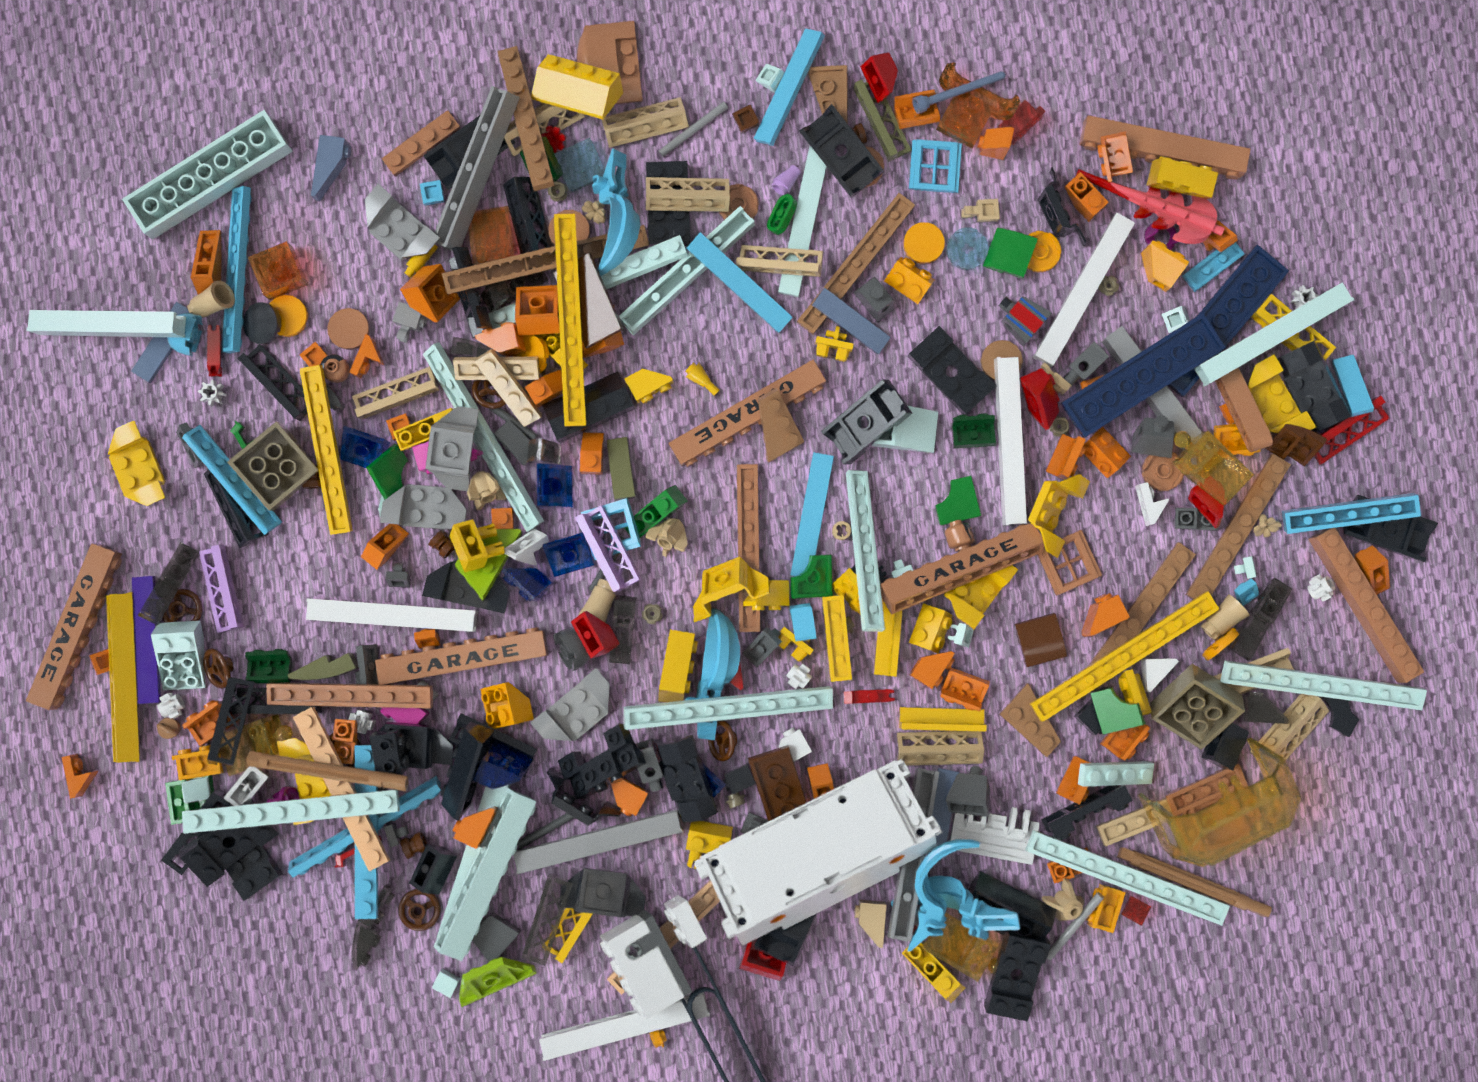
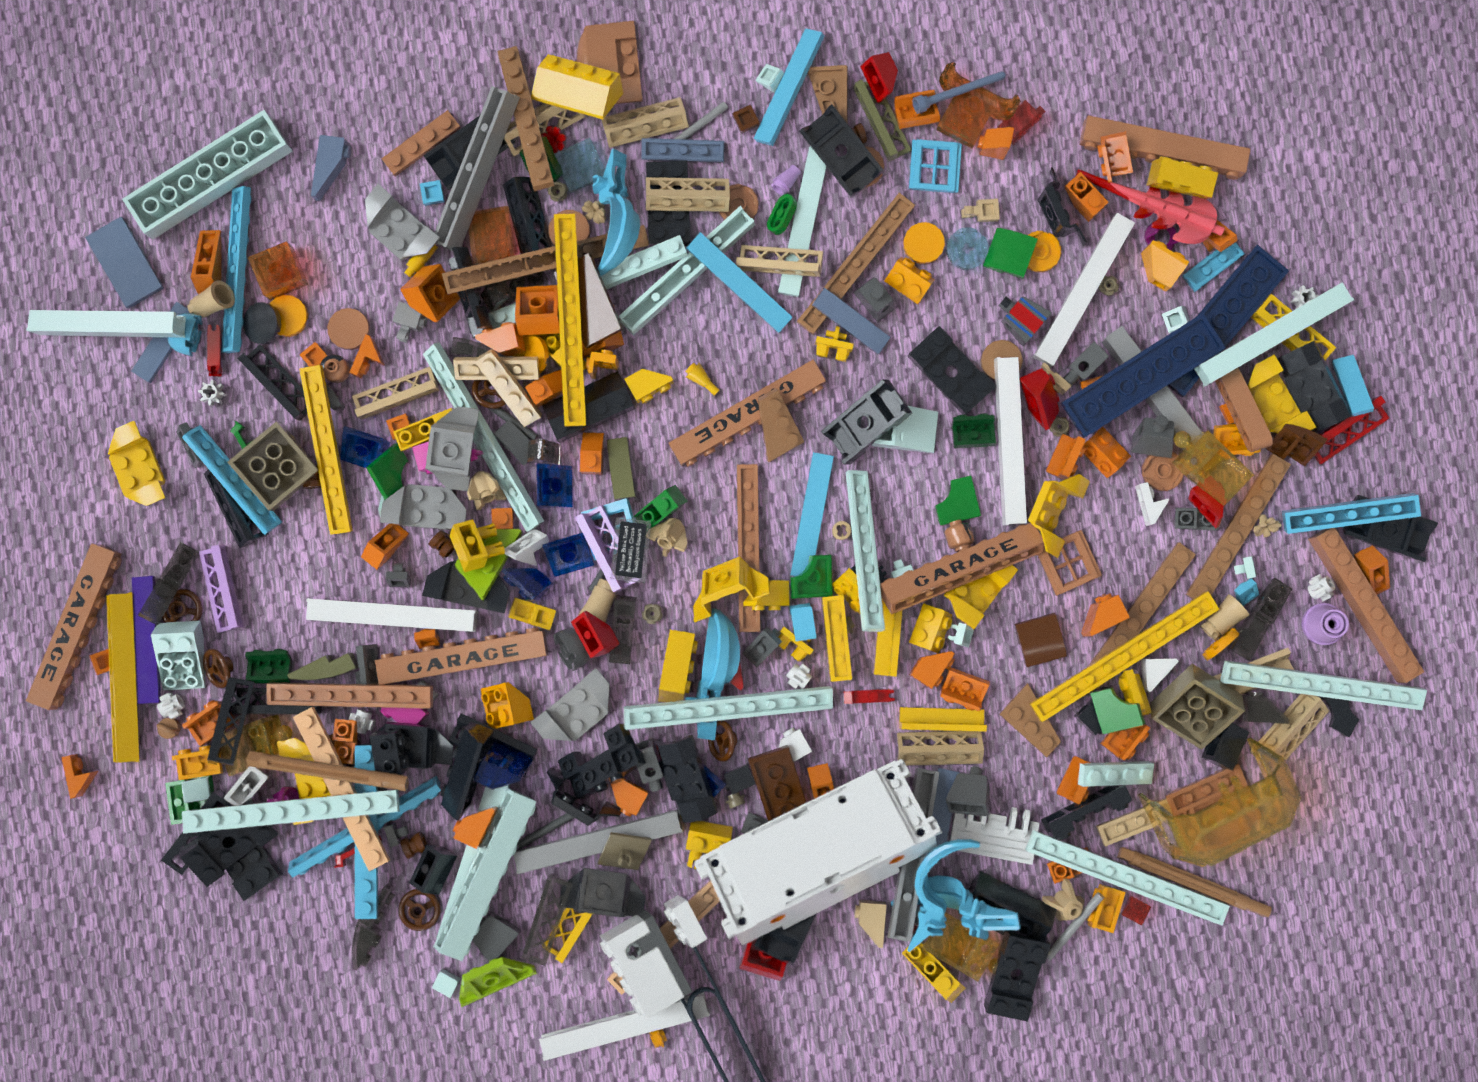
(124, 262): none -> sand blue tile
(531, 613): none -> yellow slope
(601, 360): none -> light orange bracket
(624, 851): none -> dark tan piece
(630, 550): none -> piece
(682, 150): none -> sand blue tile
(1316, 625): none -> lavender piece

